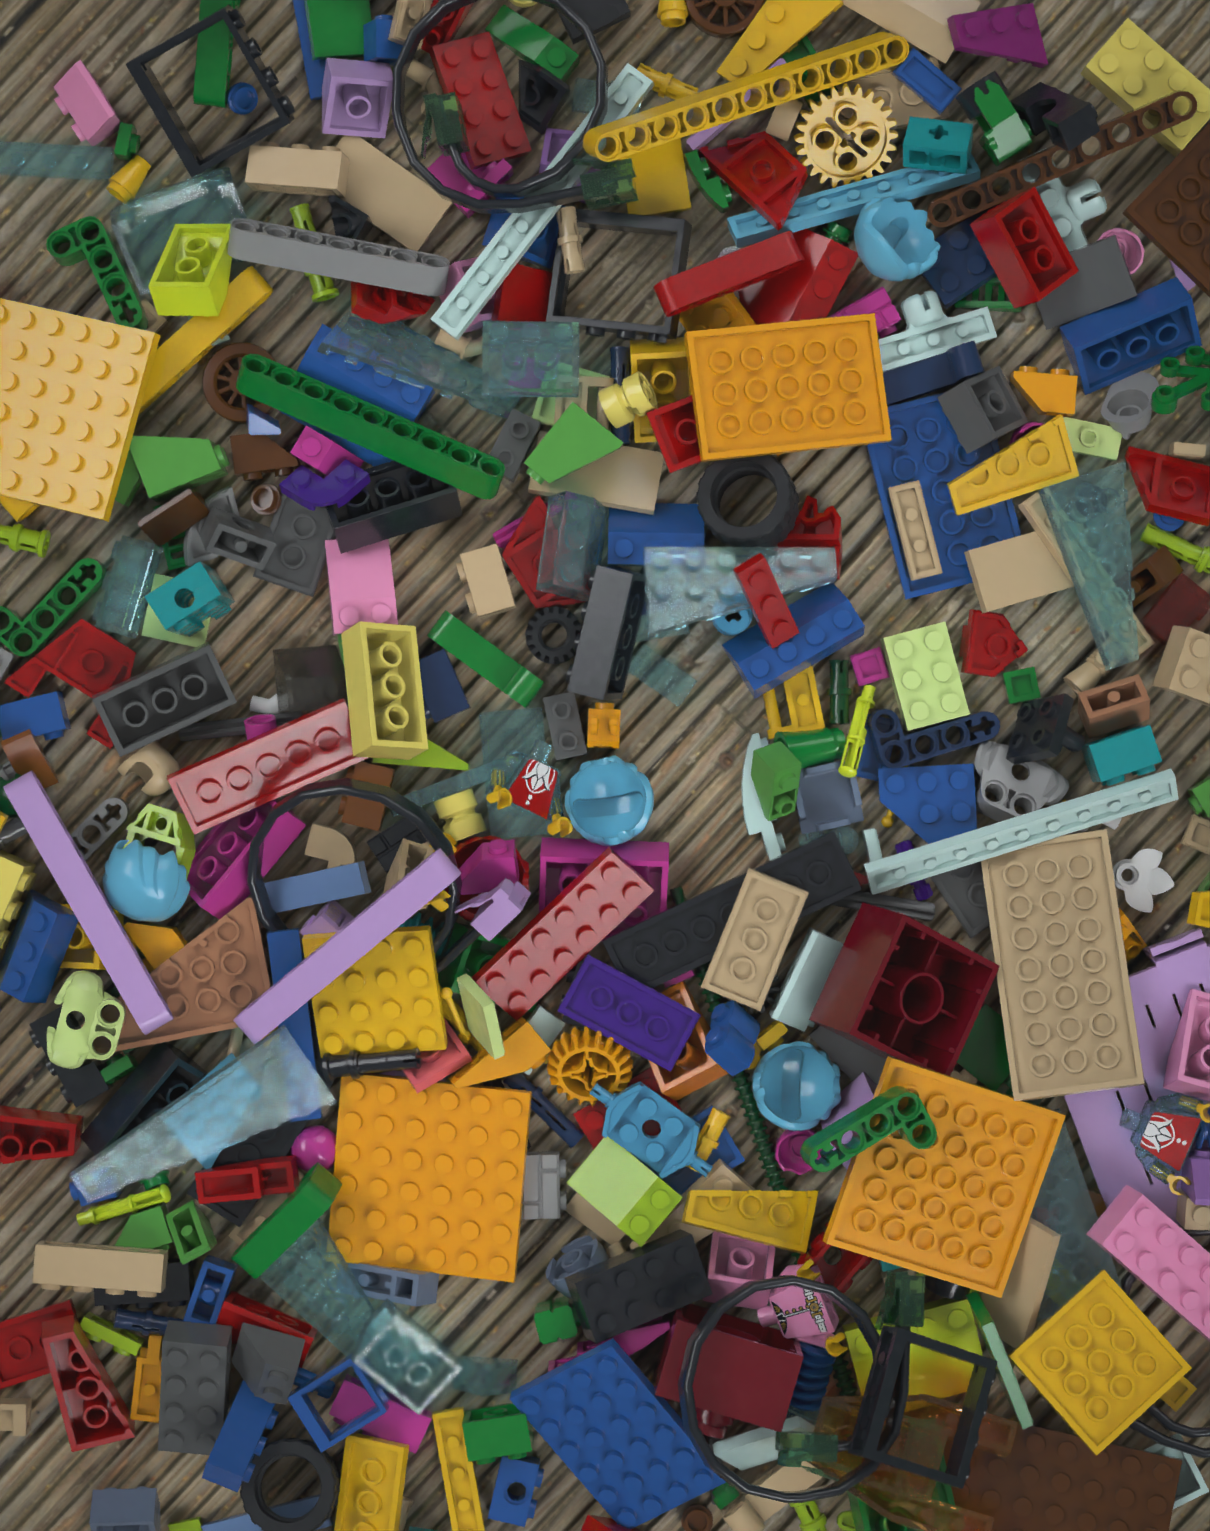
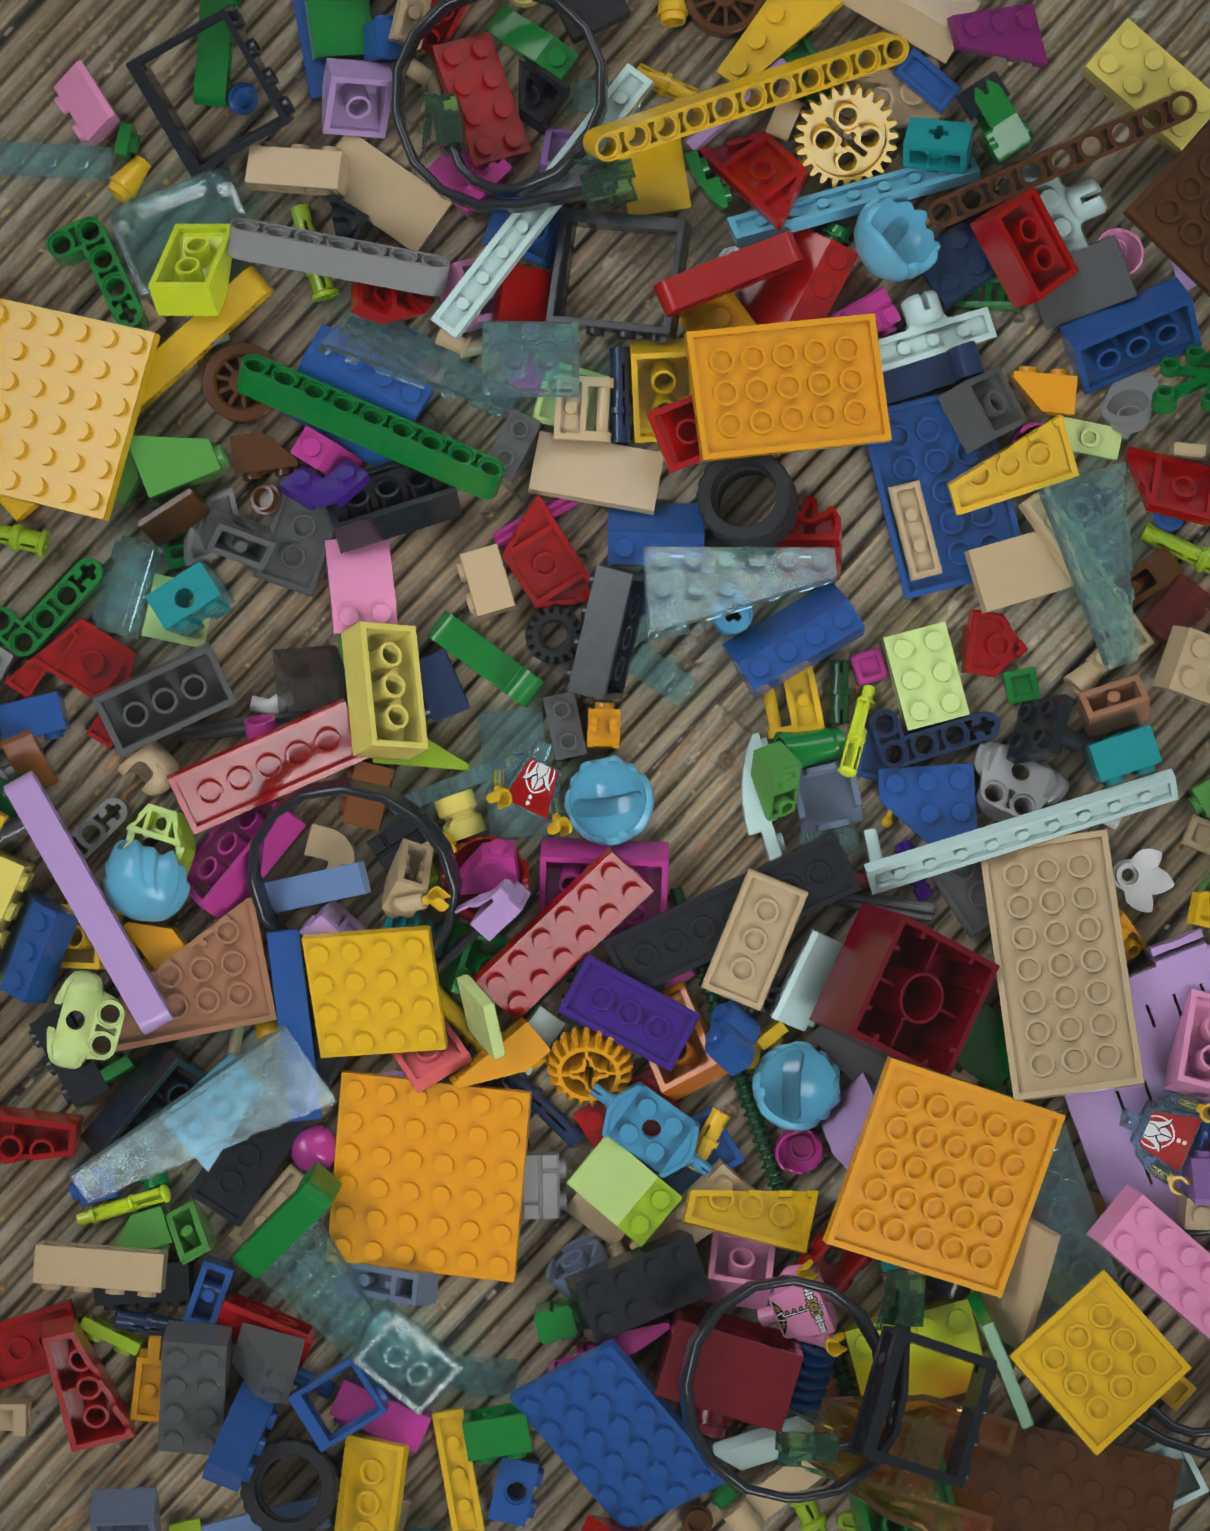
(247, 1180): red slope -> none
(261, 423): slope -> none
(347, 945): lavender beam -> none
(357, 1064): black pin -> none
(464, 1035): yellow hinge -> none
(570, 240): tan pin -> none
(570, 445): bright green slope -> none
(571, 544): clear light blue slope -> none
(630, 398): light yellow wheel -> none
(766, 600): red plate -> none
(864, 1135): green beam -> none
(1063, 115): black arch -> none

